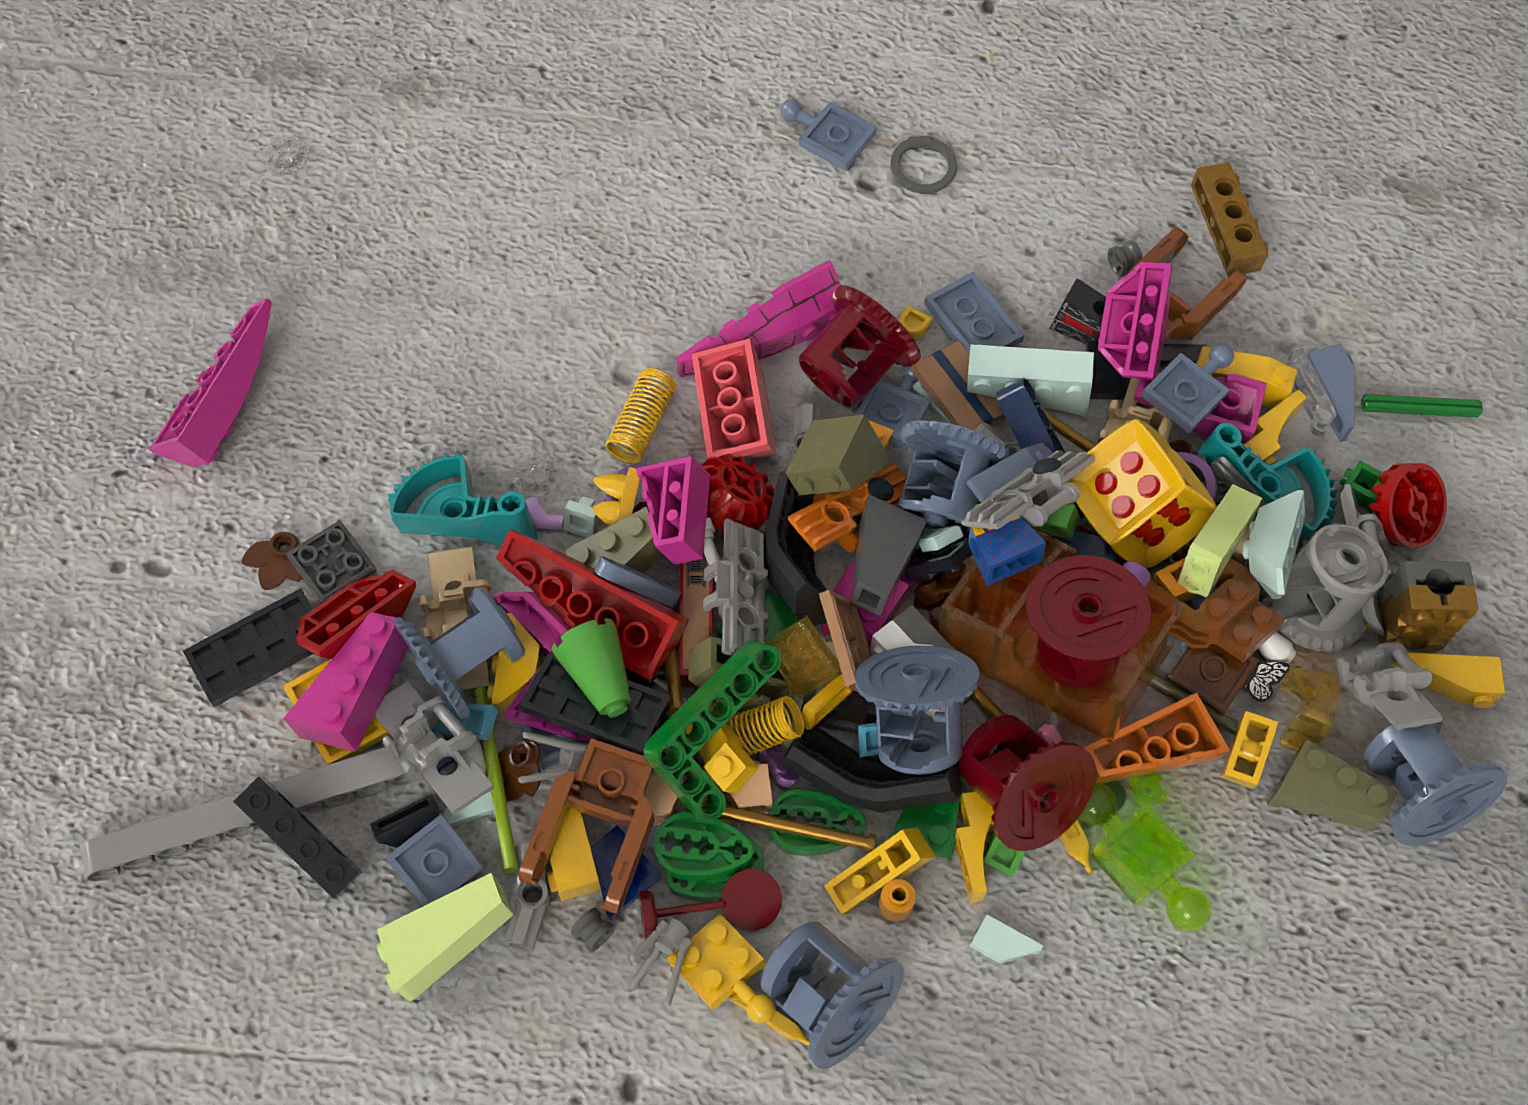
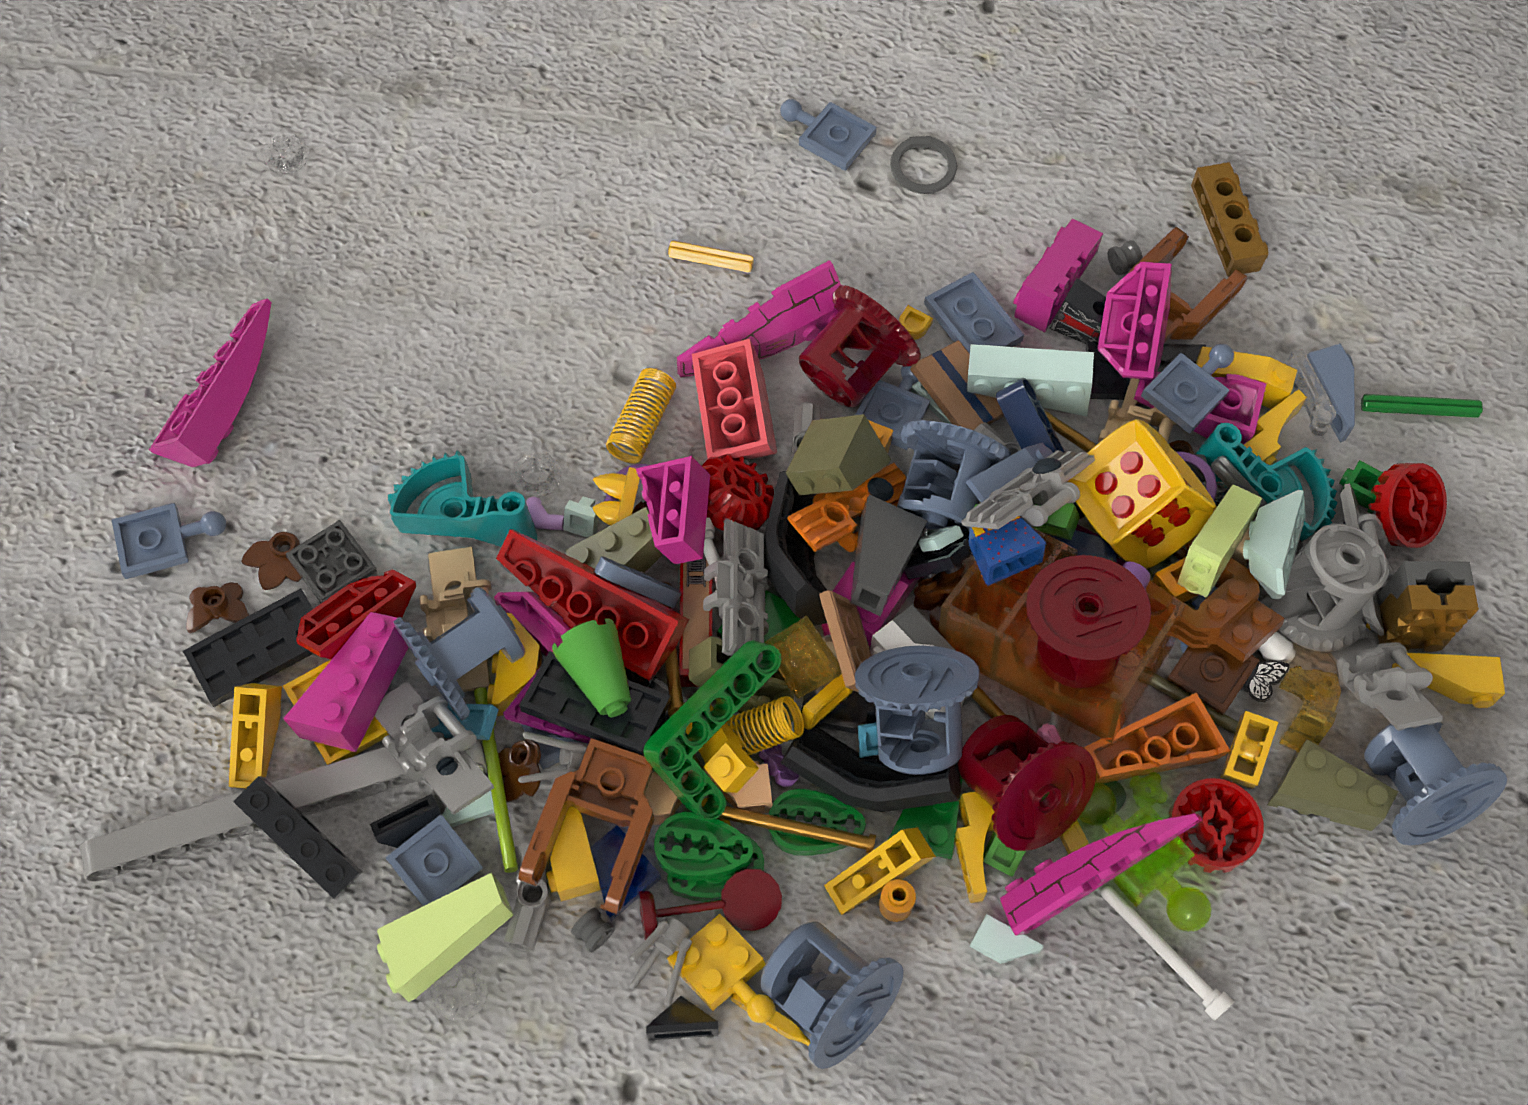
(156, 538): none -> sand blue plate
(215, 603): none -> reddish brown animal
(253, 731): none -> yellow slope
(681, 1021): none -> black slope
(710, 256): none -> yellow axle
(1055, 274): none -> dark pink wedge
(1083, 871): none -> dark pink wedge
(1214, 1001): none -> white piece
(1230, 811): none -> red gear

